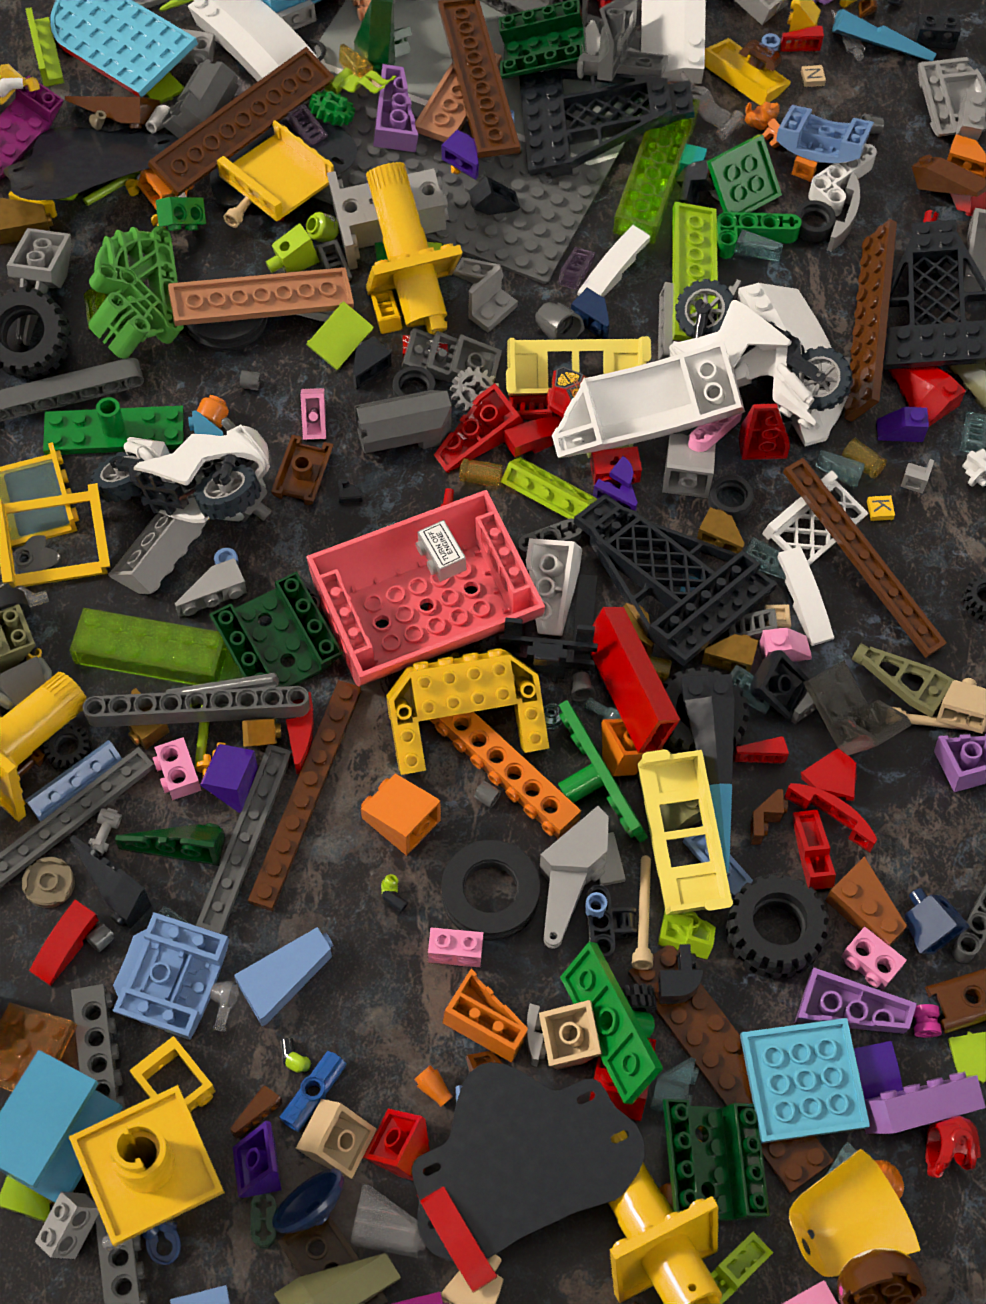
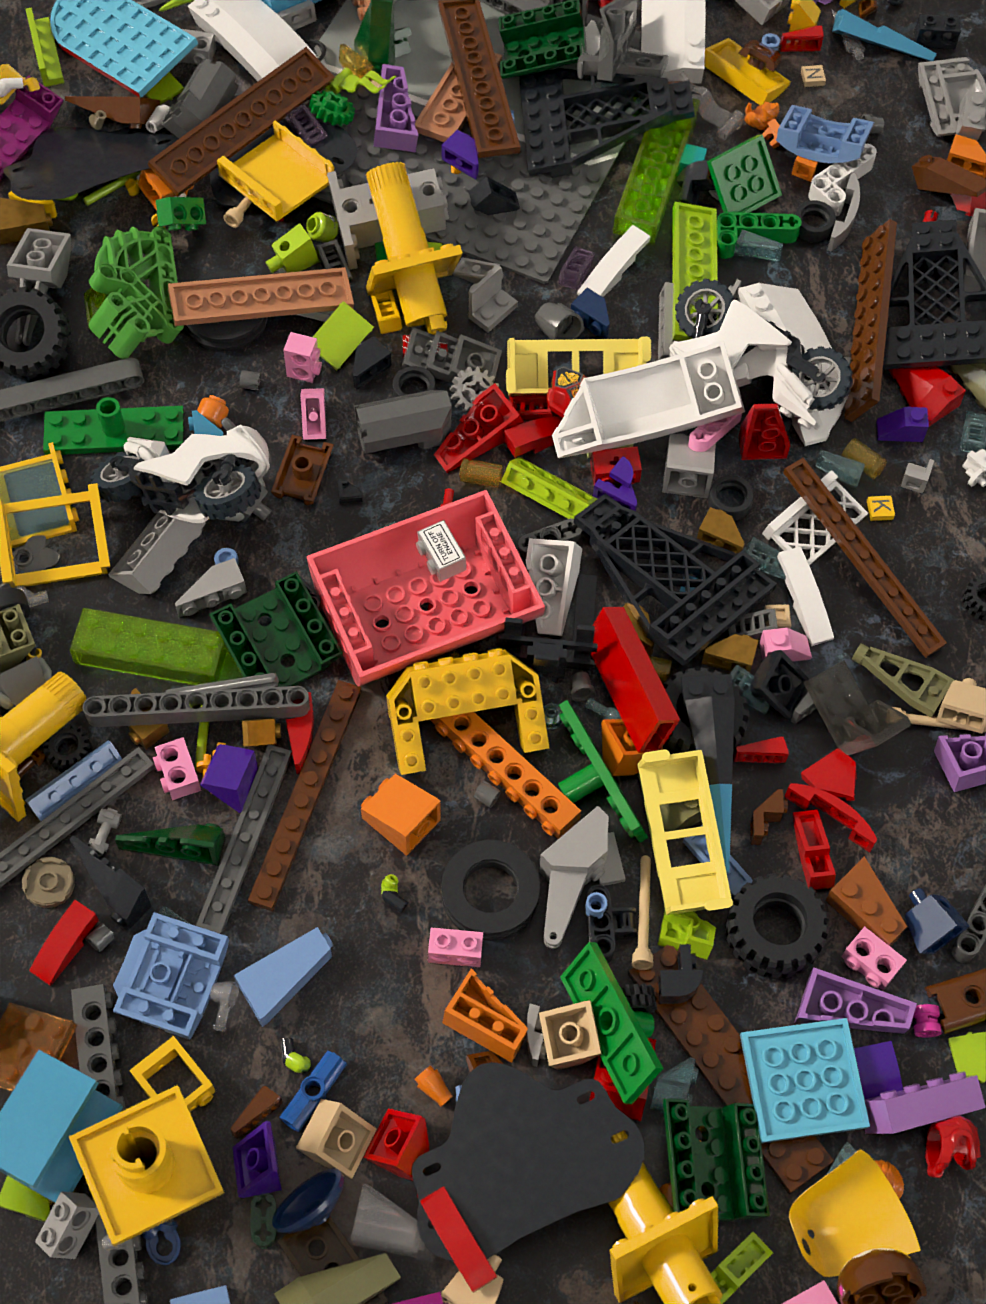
(302, 357): none -> bright pink brick

